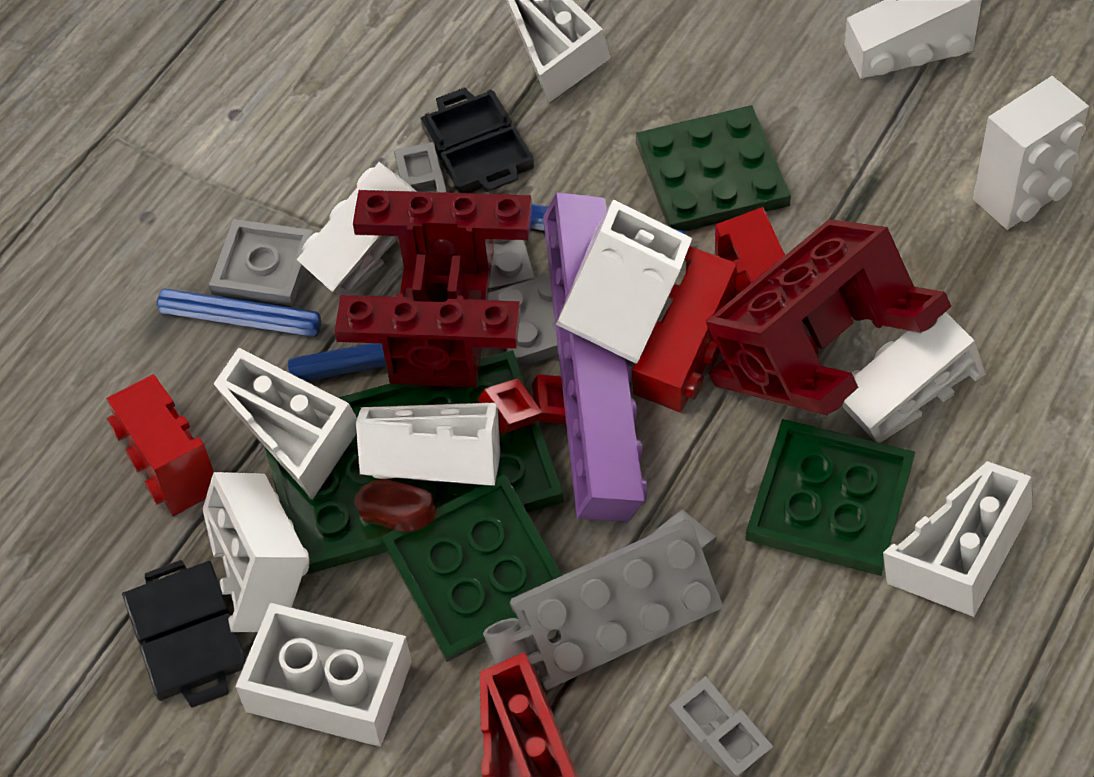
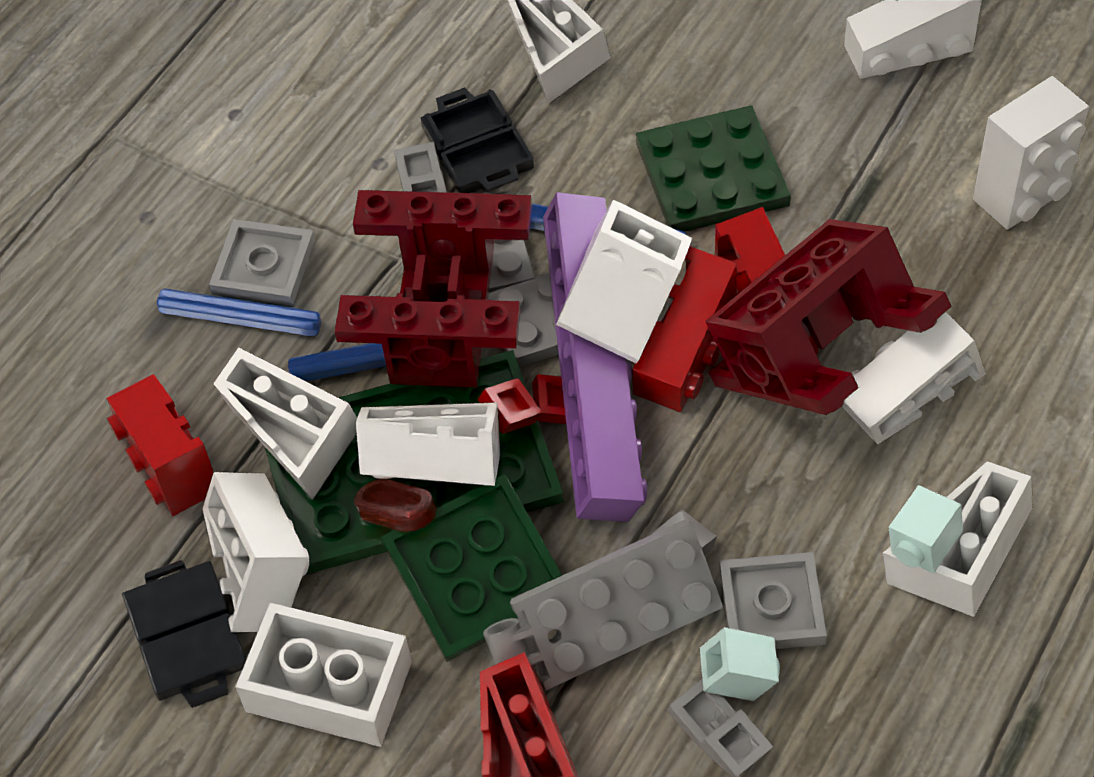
(340, 256): white wedge -> none
(739, 664): none -> light aqua brick
(774, 598): none -> light grey plate
(830, 496): dark green plate -> none
(925, 529): none -> light aqua brick

